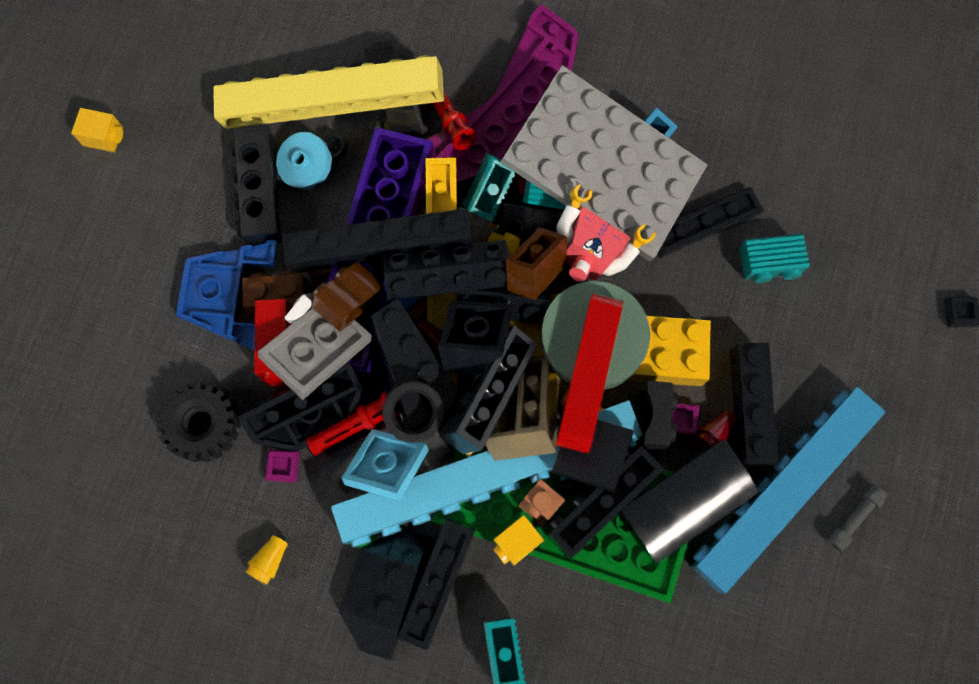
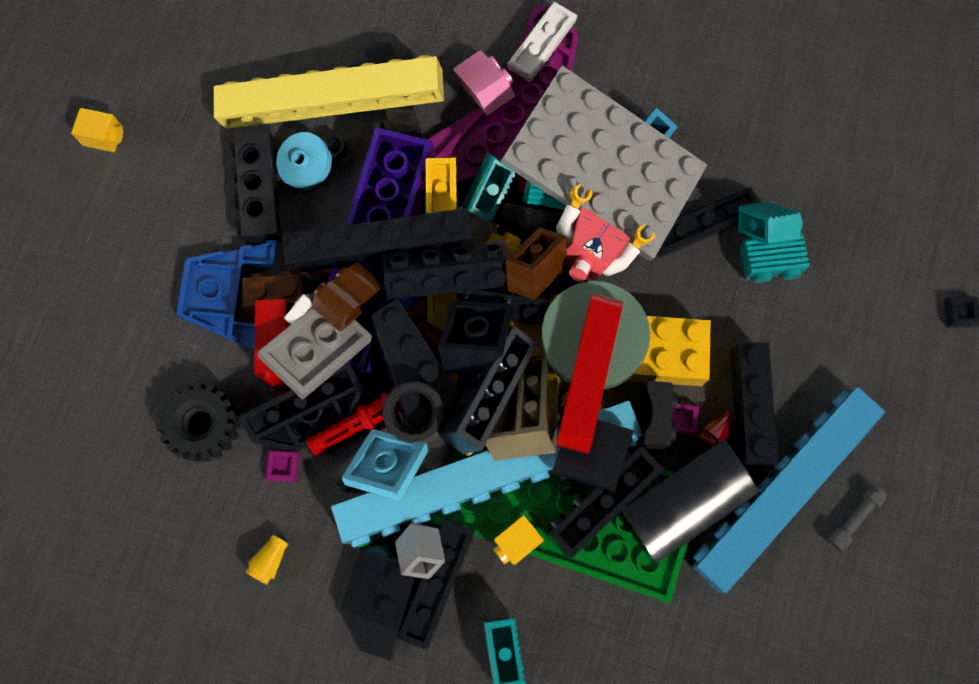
(419, 551): none -> light grey brick
(460, 127): red pin -> none
(485, 81): none -> bright pink brick
(541, 502): nougat brick -> none
(542, 41): none -> white tile
(769, 223): none -> teal brick

